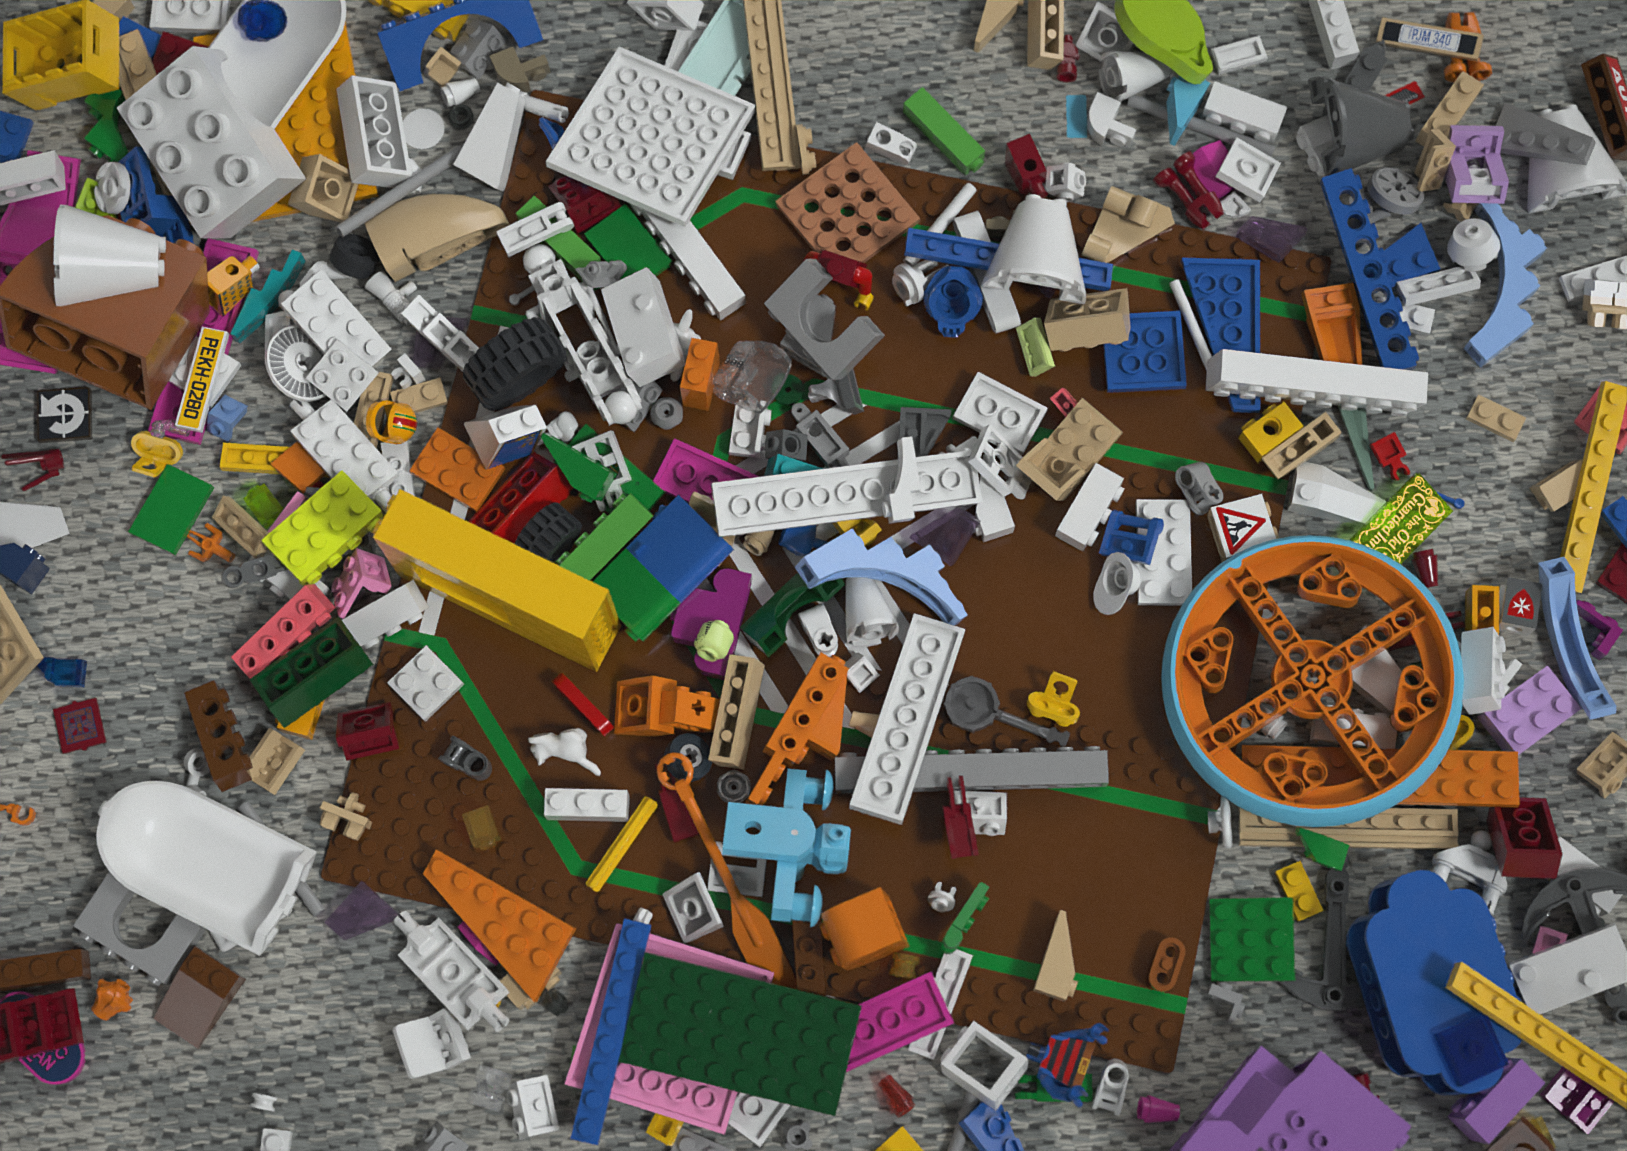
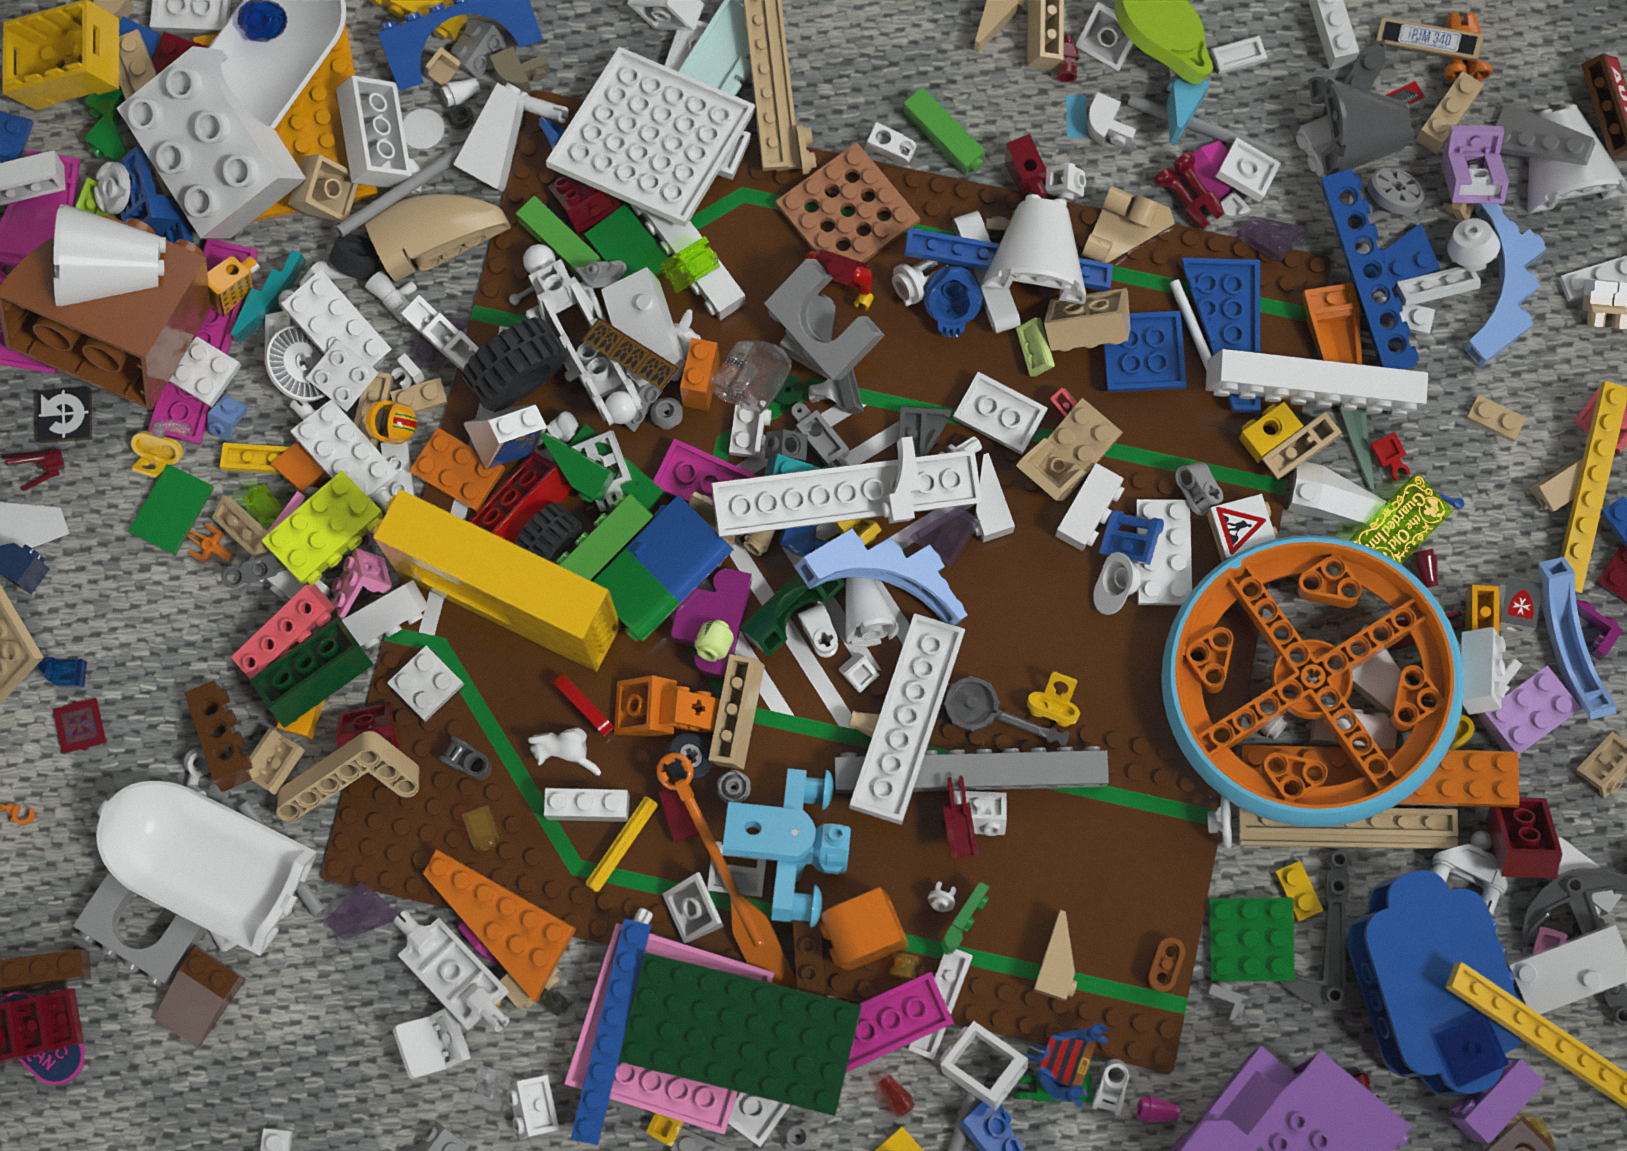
(111, 999): orange rock -> none
(202, 379): tile -> none
(263, 1102): white bush -> none
(356, 823): tan hips -> none
(361, 755): none -> tan beam
(534, 229): white plate -> none
(630, 353): none -> sticker
(690, 265): none -> clear neon green hinge
(819, 726): orange wedge -> none
(947, 215): white piece -> none
(1017, 482): white piece -> none
(1130, 73): white cone -> none
(1244, 112): white brick -> none
(1323, 849): green slope -> none
(1434, 161): tan bracket -> none
(1576, 1100): magenta slope -> none

